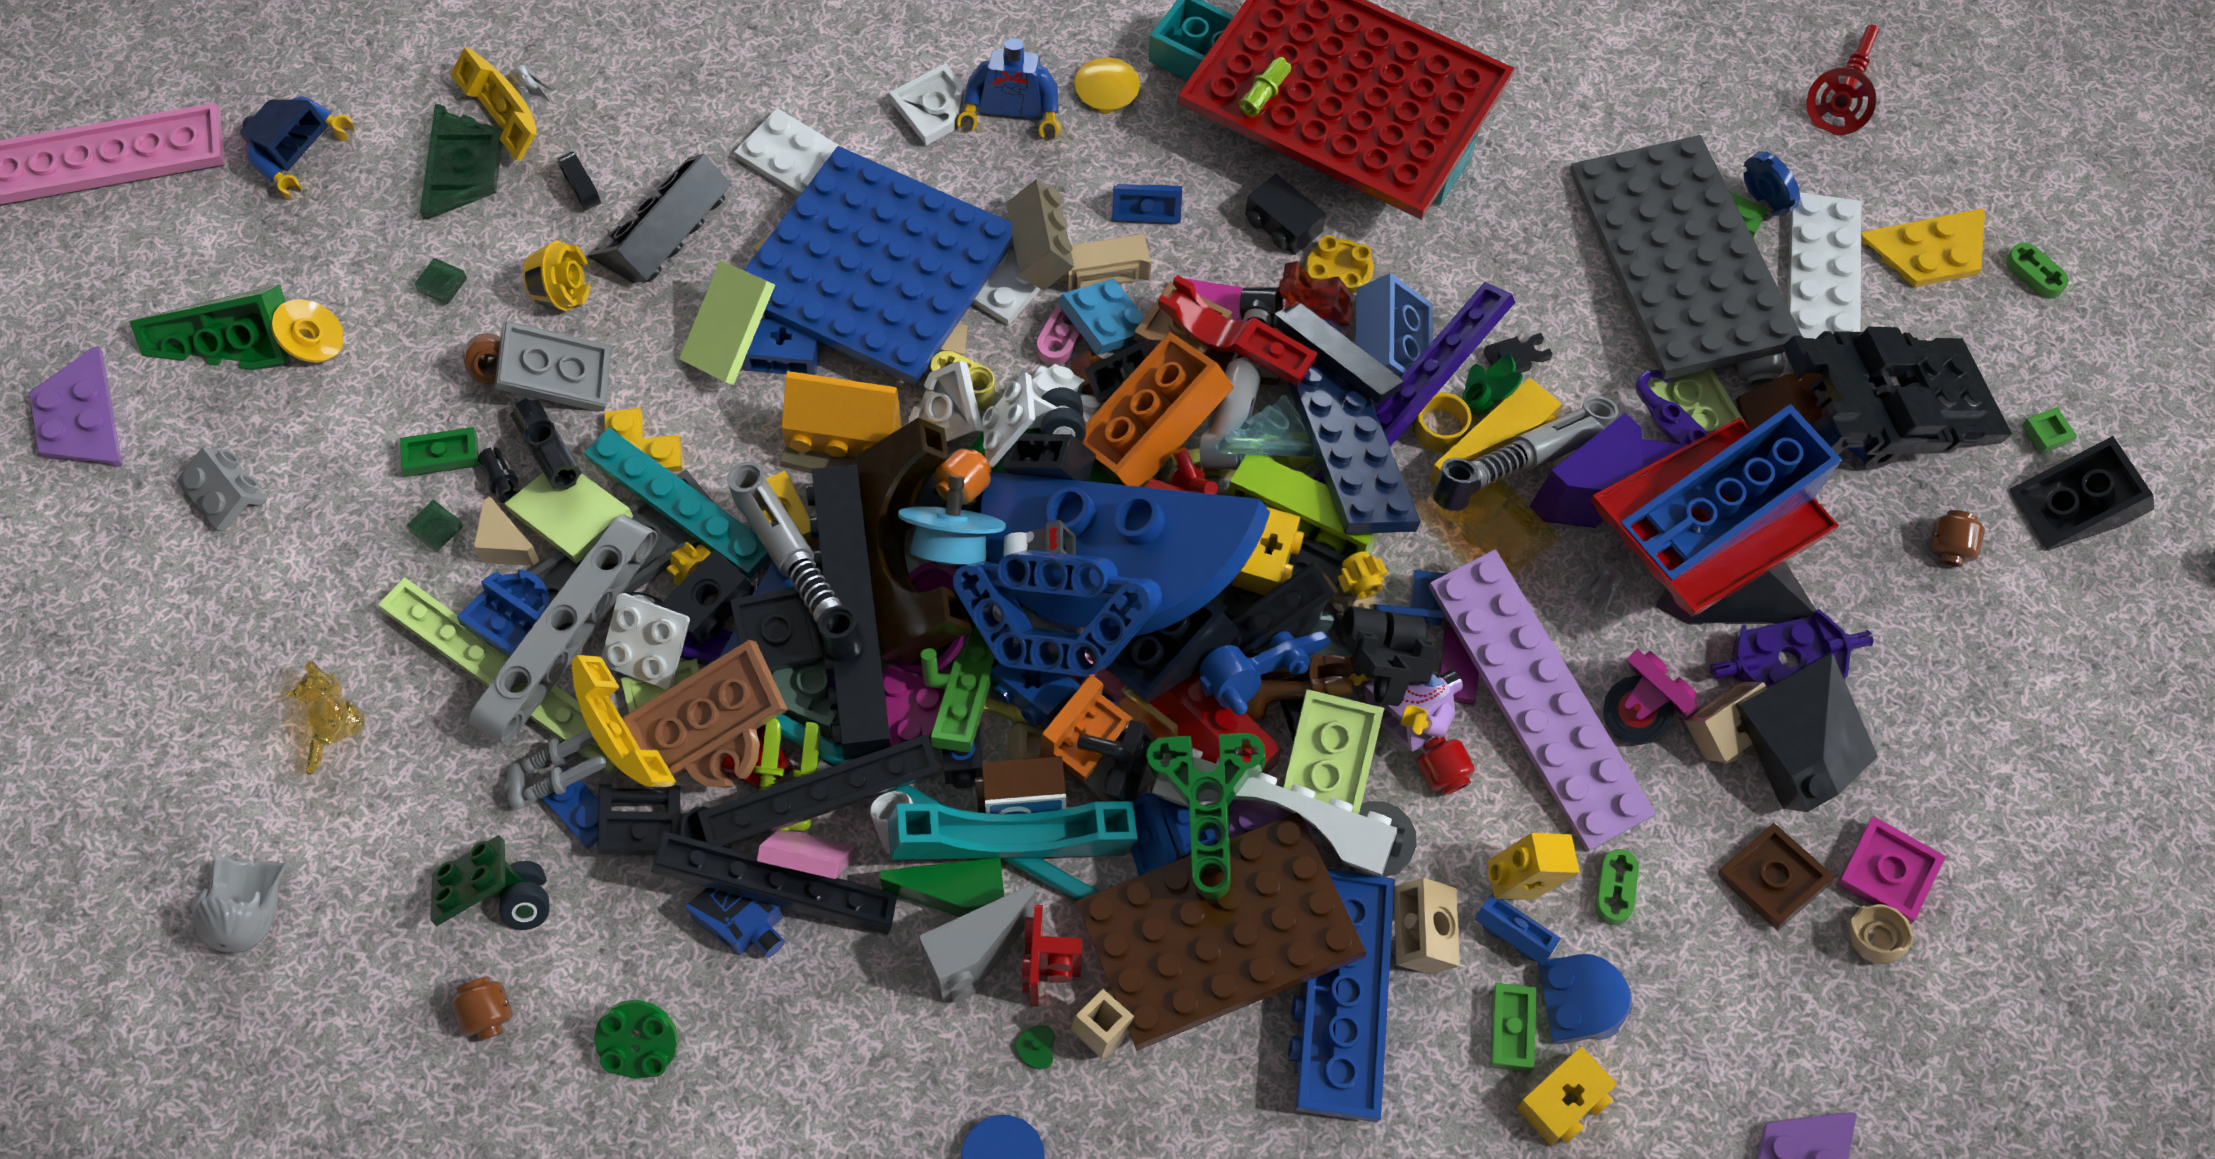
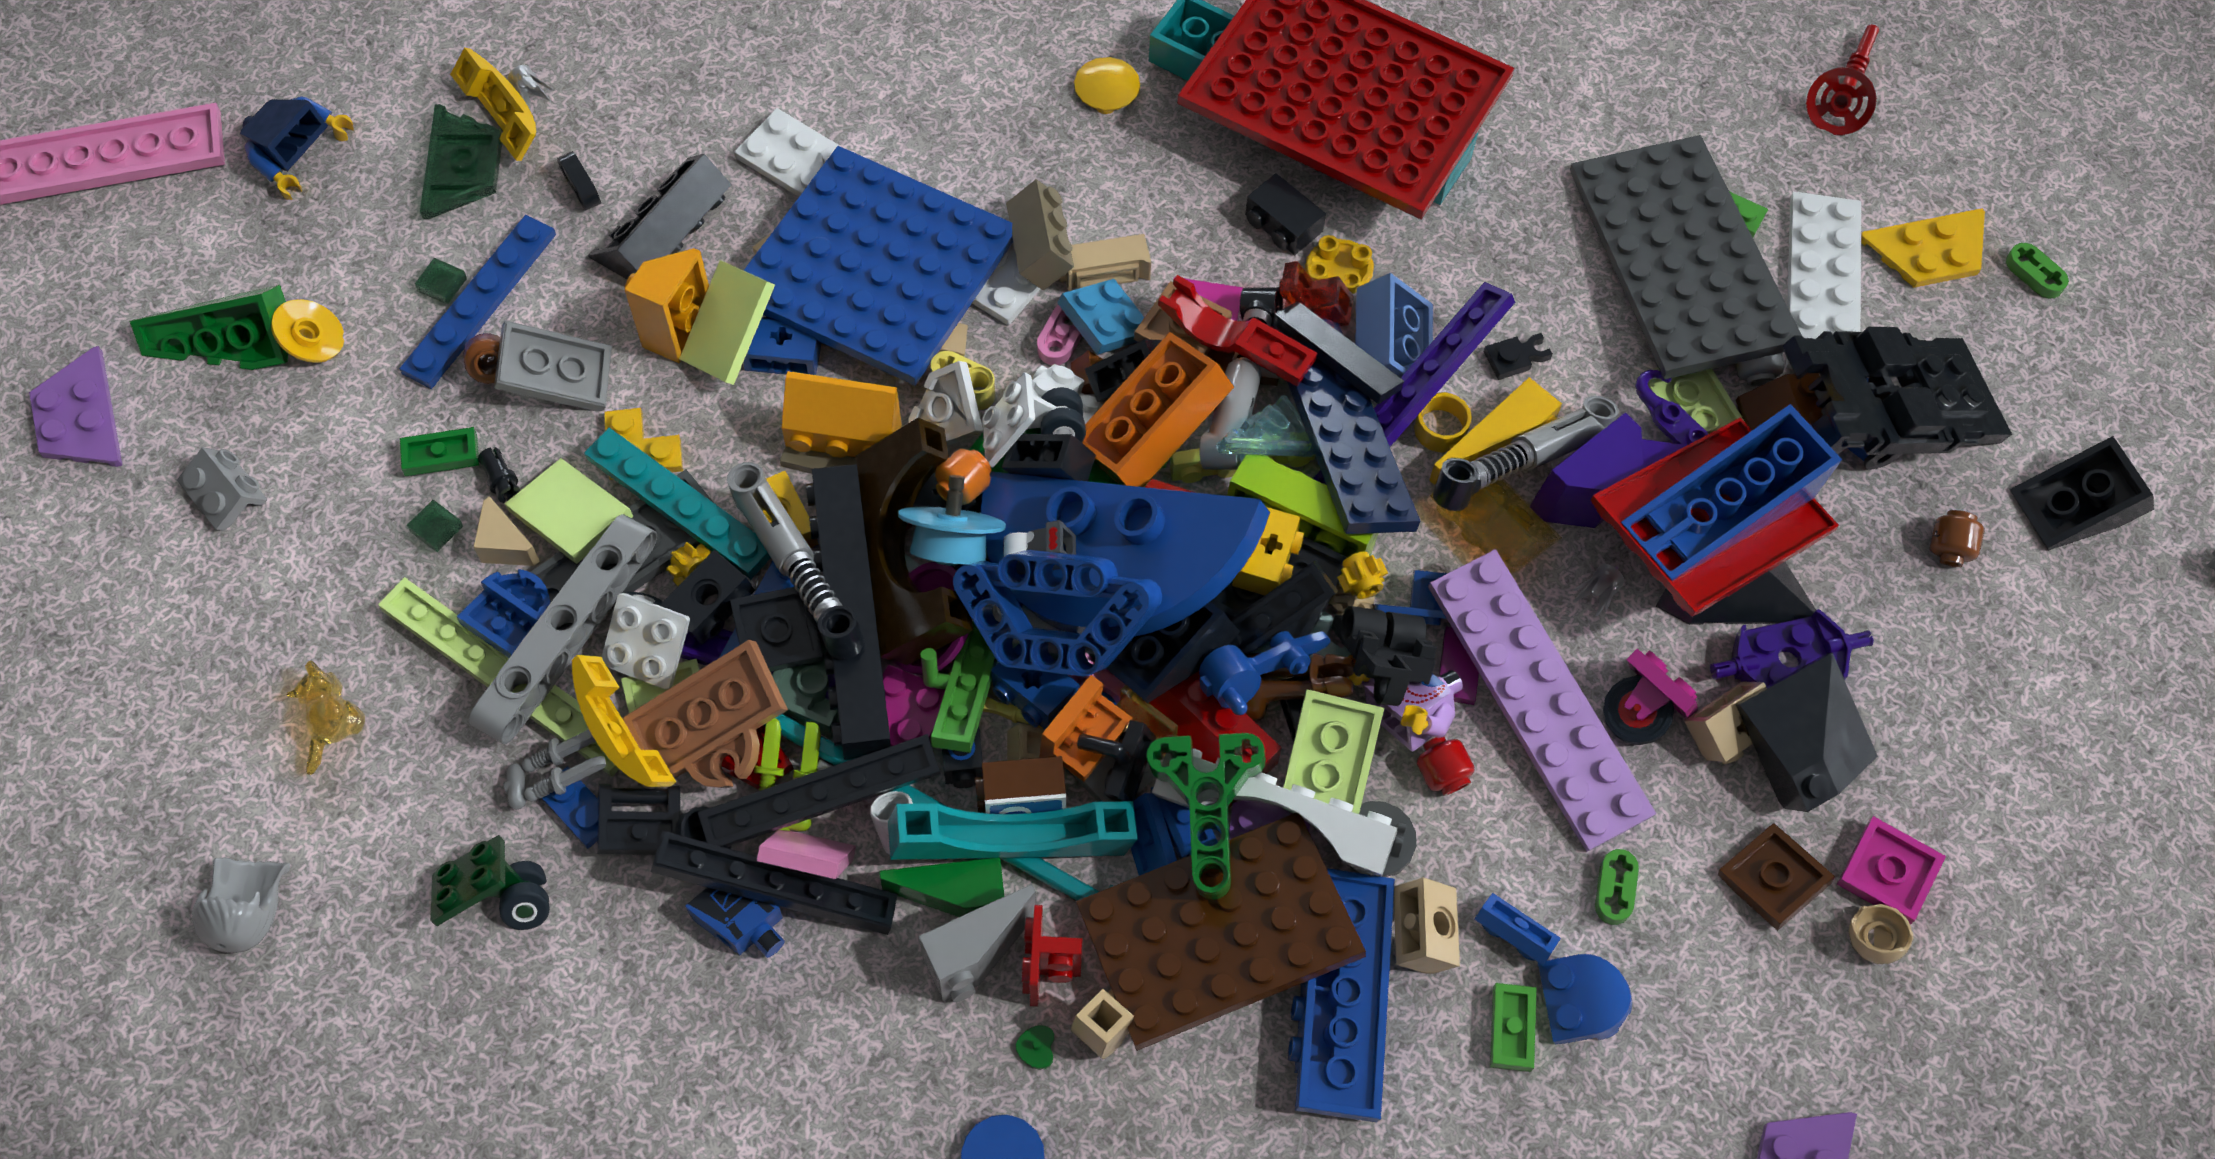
(477, 302): none -> blue plate
(481, 1008): dark orange head -> none
(545, 444): black piece -> none
(556, 276): yellow cone -> none
(616, 1037): green plate -> none
(666, 300): none -> light orange slope
(930, 103): white plate -> none
(1012, 86): blue torso -> none
(1147, 203): blue plate -> none
(1188, 475): red piece -> none
(1264, 87): lime axle -> none
(1491, 385): green plate -> none
(1533, 866): yellow brick -> none
(1578, 1076): yellow brick -> none
(1772, 181): blue tile -> none
(2049, 430): bright green plate -> none

